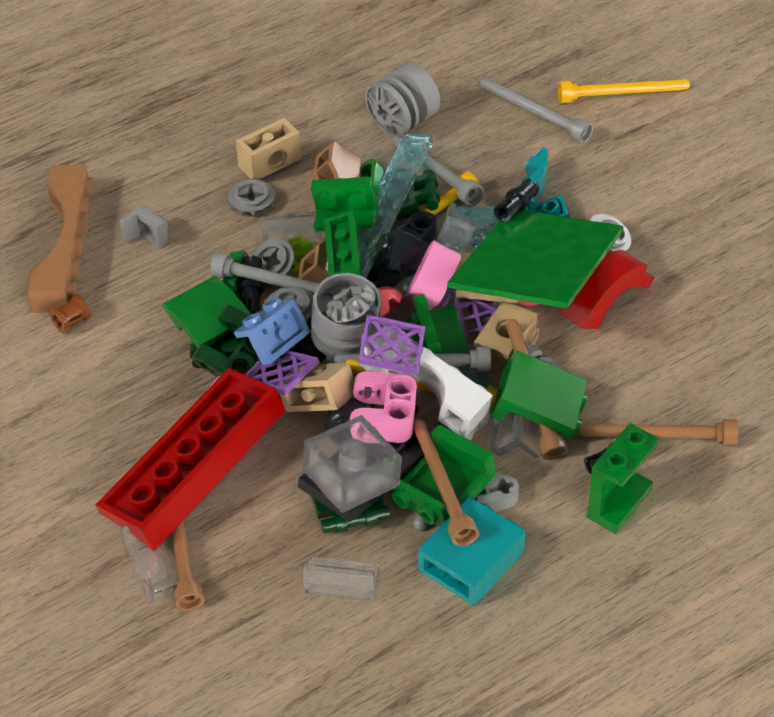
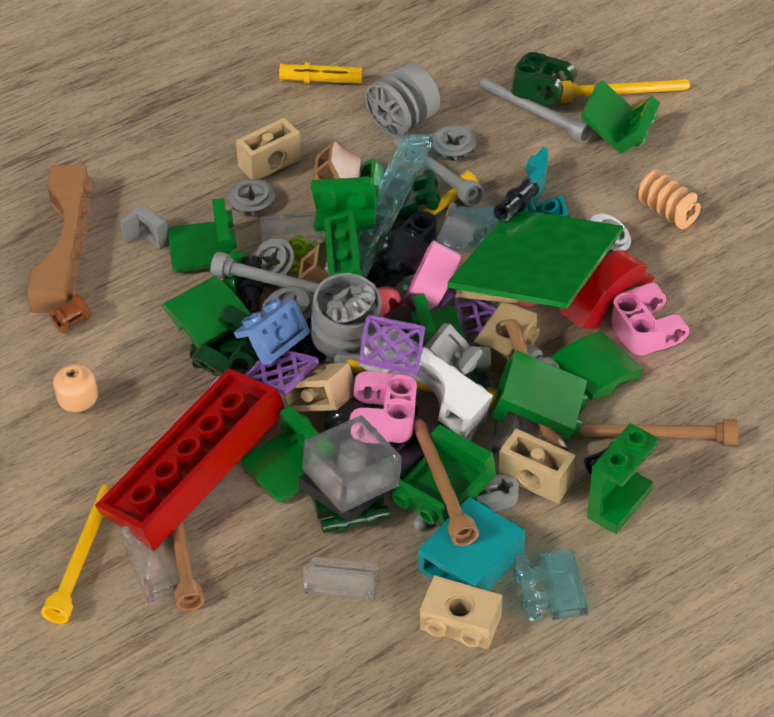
(59, 604): none -> yellow piece
(75, 388): none -> light nougat head
(196, 244): none -> green bracket
(280, 460): none -> green bracket
(319, 73): none -> yellow pin
(449, 598): none -> tan brick
(454, 349): none -> light grey bracket
(456, 135): none -> light grey gear
(537, 72): none -> dark green piece
(537, 465): none -> tan brick
(561, 582): none -> clear light blue plate
(598, 362): none -> green slope
(616, 119): none -> green bracket
(636, 325): none -> bright pink piece
(668, 199): none -> light nougat piece

